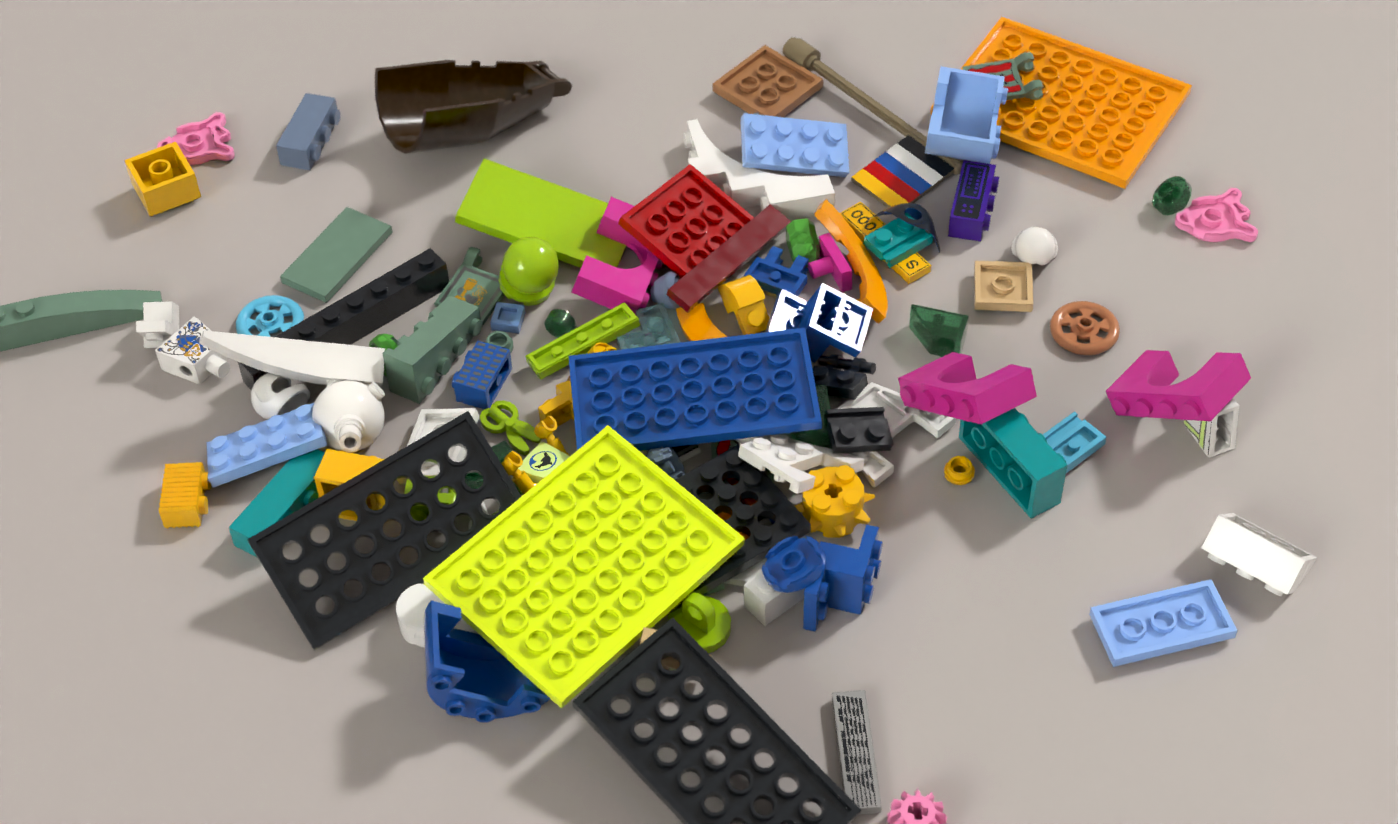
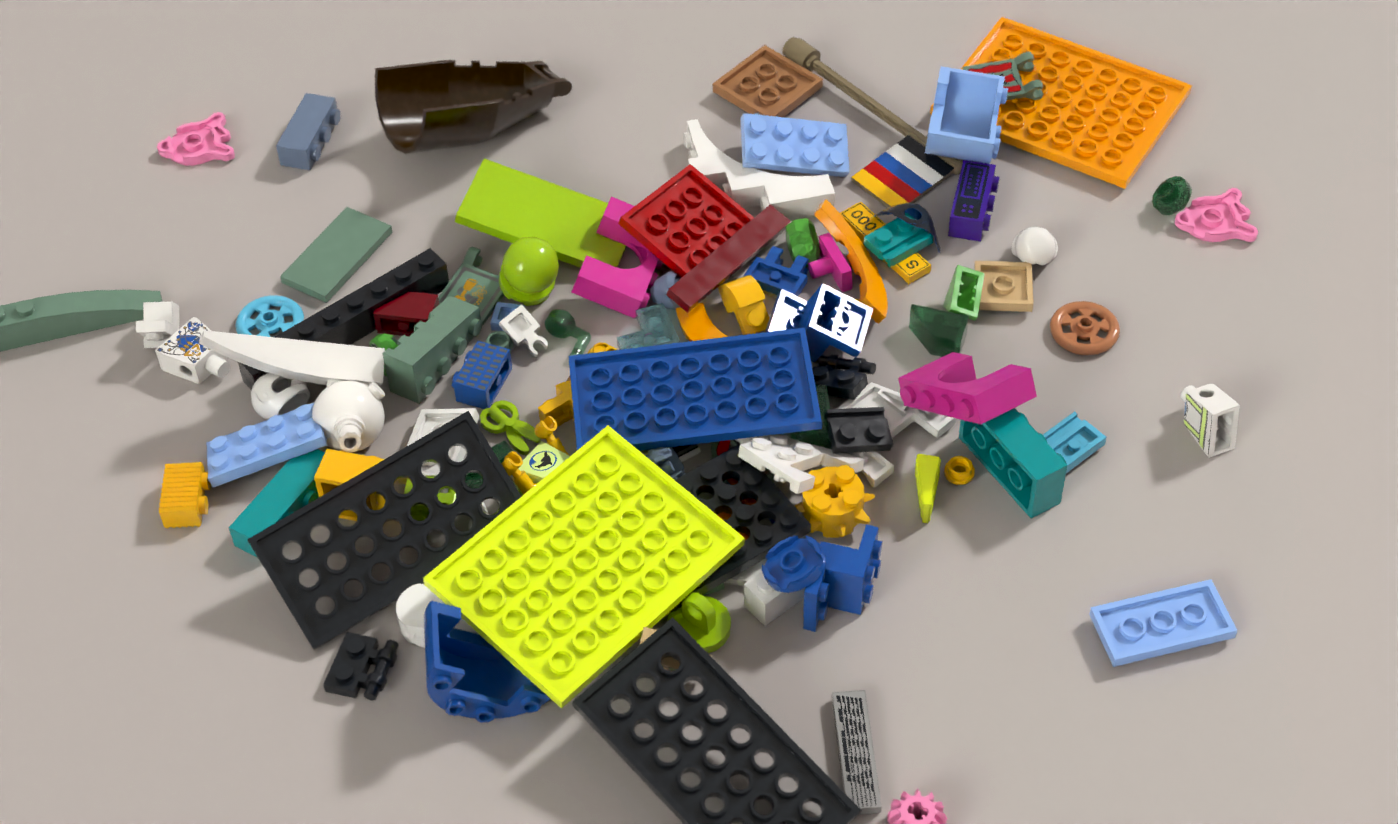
(163, 178): yellow brick -> none
(352, 664): none -> black plate
(404, 313): none -> dark red slope
(523, 328): none -> white plate
(578, 341): lime tile -> none
(927, 478): none -> neon yellow slope
(965, 292): none -> bright green slope
(1148, 391): dark pink arch -> none
(1257, 554): white slope -> none

